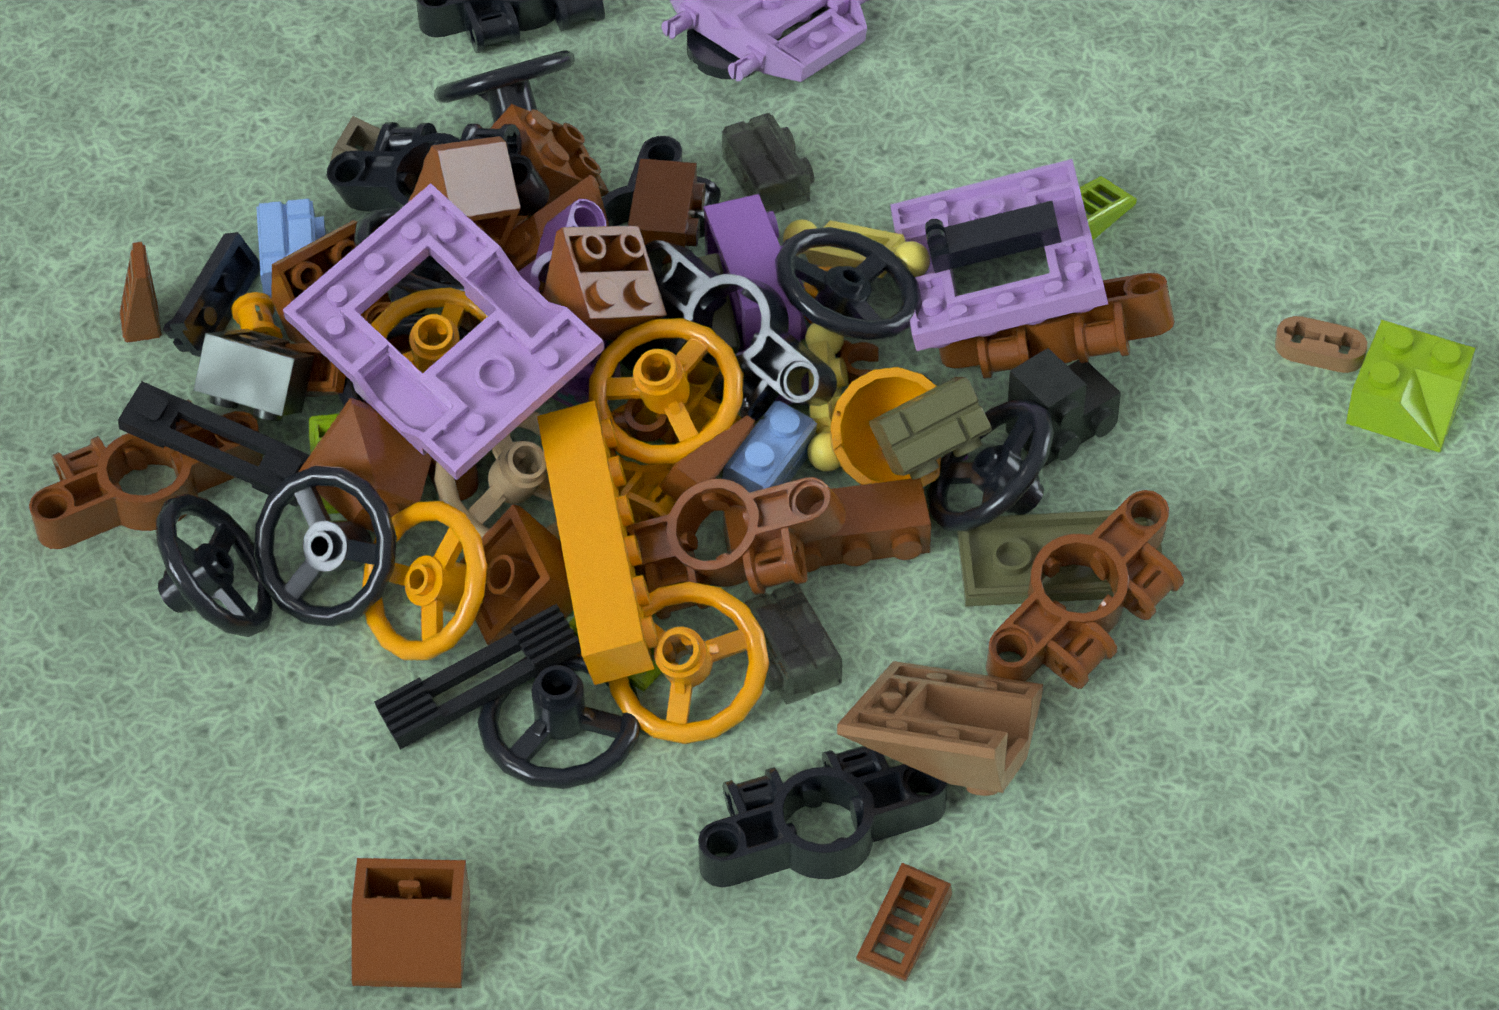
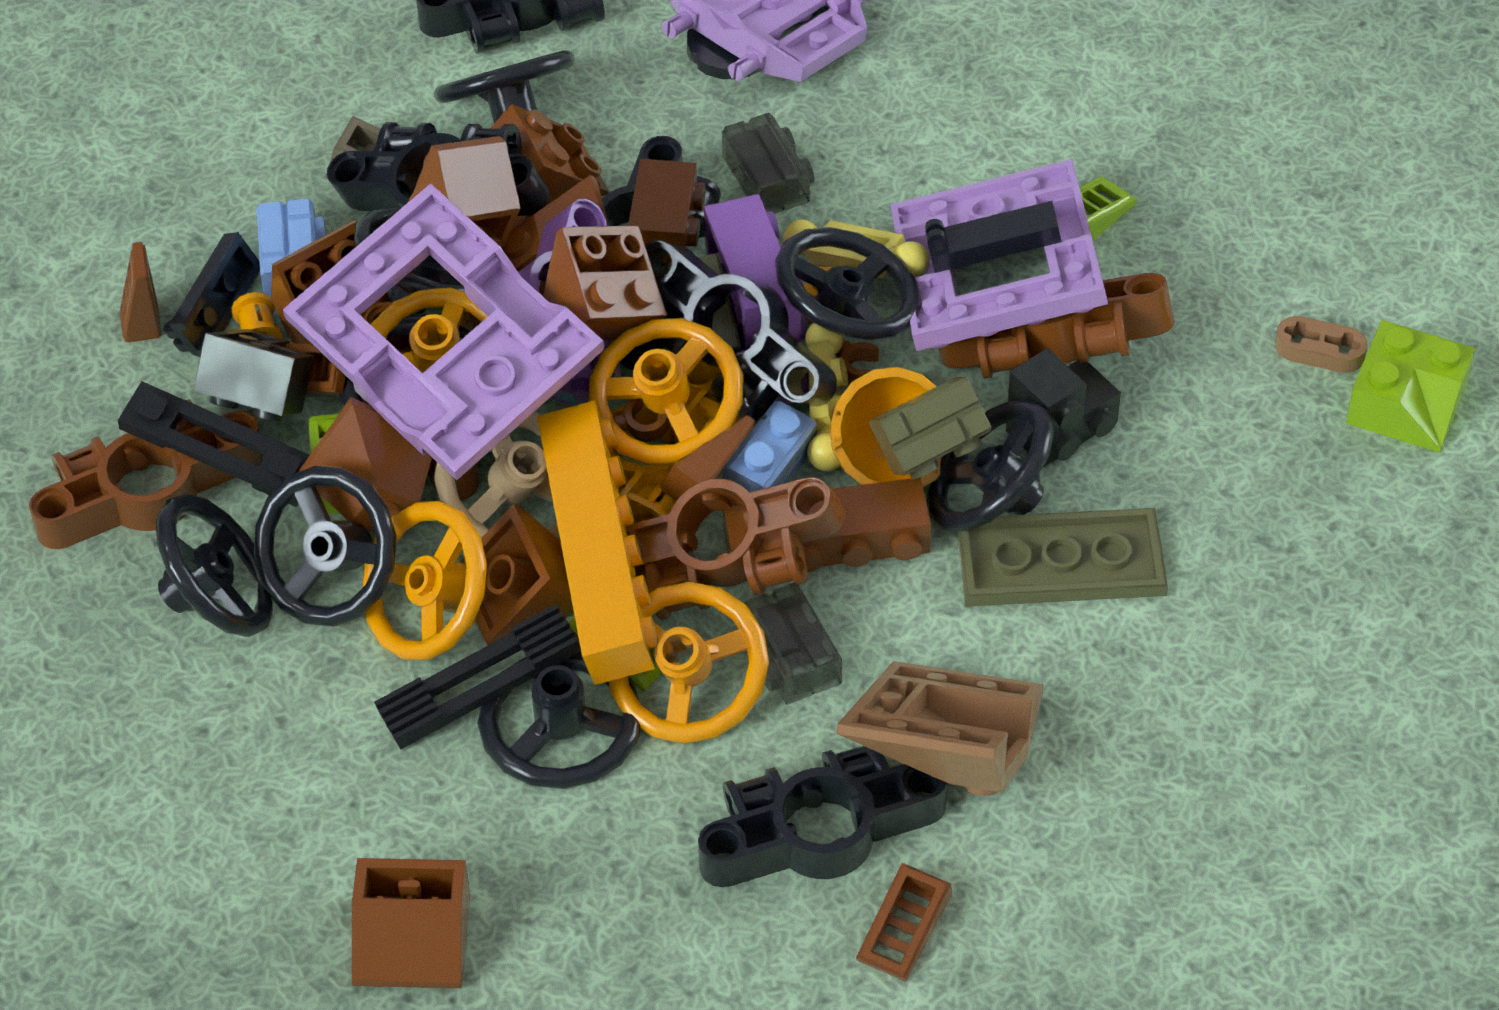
(1077, 642): dark orange piece -> none

